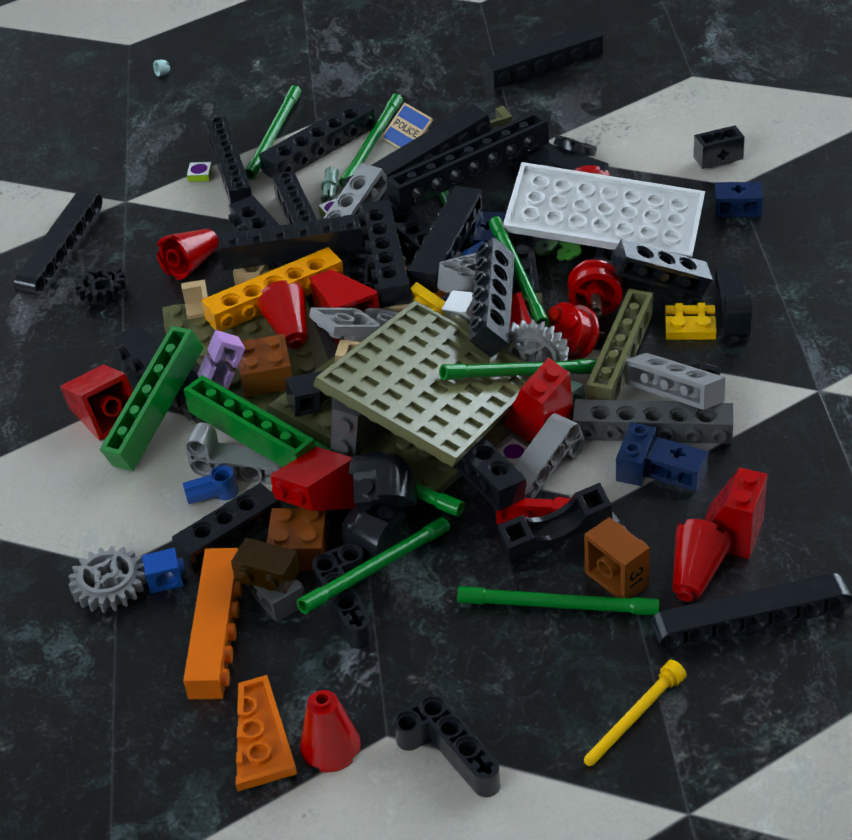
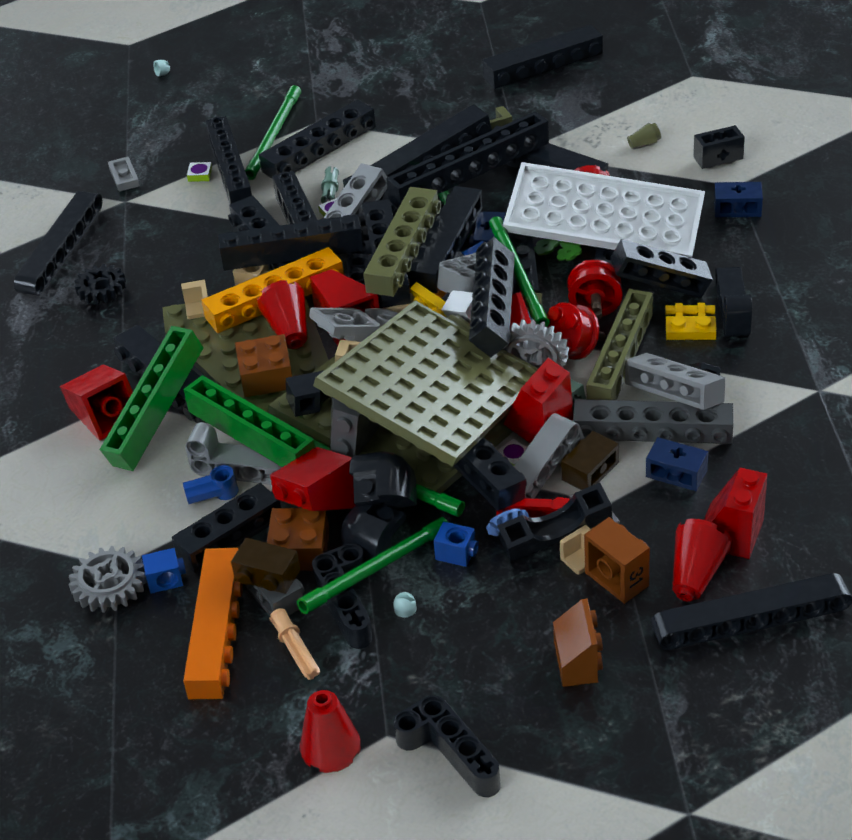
(123, 174): none -> light grey plate
(186, 251): red cone -> none
(216, 366): lavender piece -> none
(262, 742): orange wing -> none
(289, 634): none -> light nougat axle
(390, 109): green piece -> none
(401, 241): none -> olive brick
(404, 605): none -> light aqua hinge
(406, 126): piece -> none
(455, 544): none -> blue brick
(463, 371): green piece -> none
(492, 528): none -> medium blue gear
(573, 550): none -> tan panel
(576, 146): black tile -> none
(578, 645): none -> dark orange slope
(590, 461): none -> dark brown brick
(633, 454): dark blue brick -> none
(633, 605): green piece -> none
(644, 136): none -> olive cone
(670, 675): yellow piece -> none

